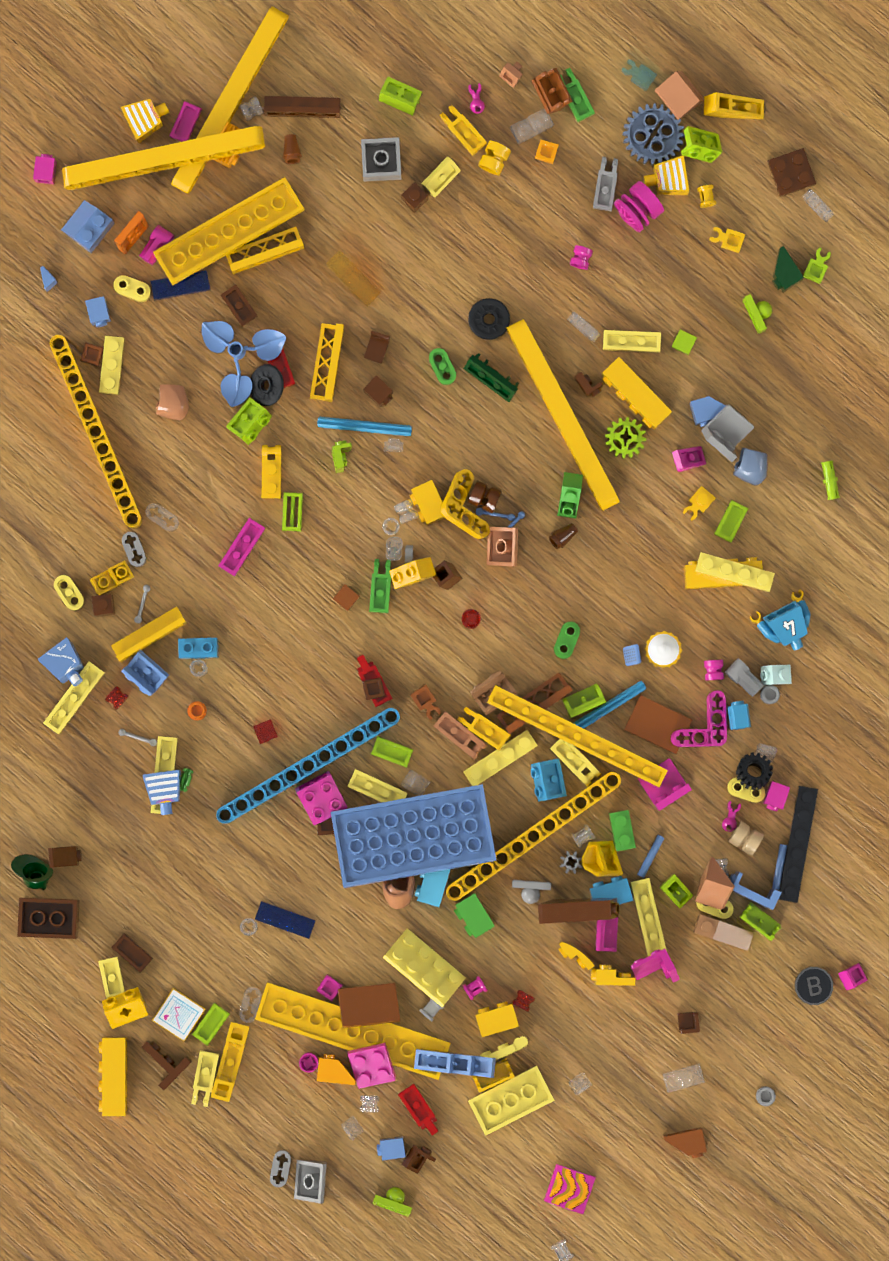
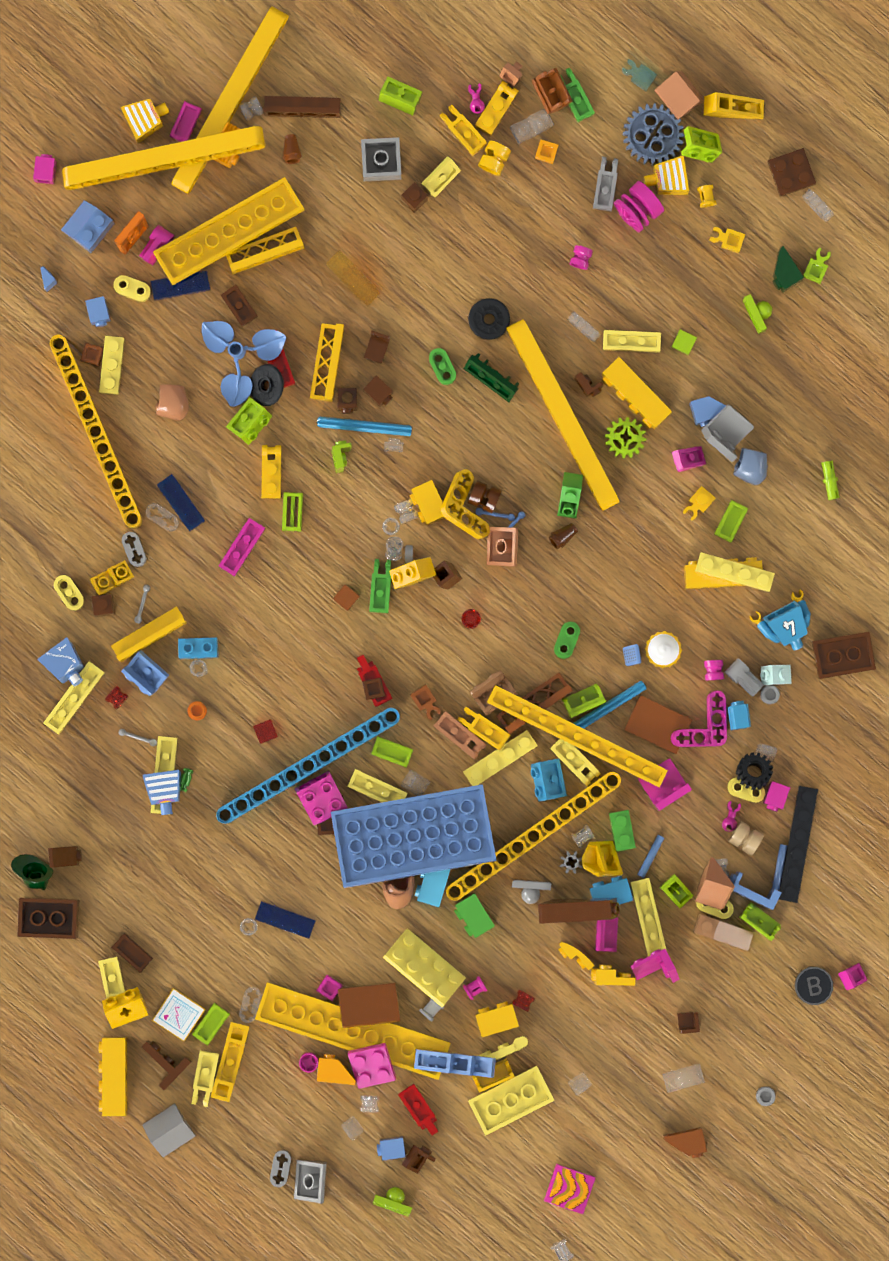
(168, 1130): none -> light grey slope
(181, 503): none -> clear blue plate
(347, 408): none -> reddish brown bracket
(496, 109): none -> yellow plate
(843, 655): none -> reddish brown plate

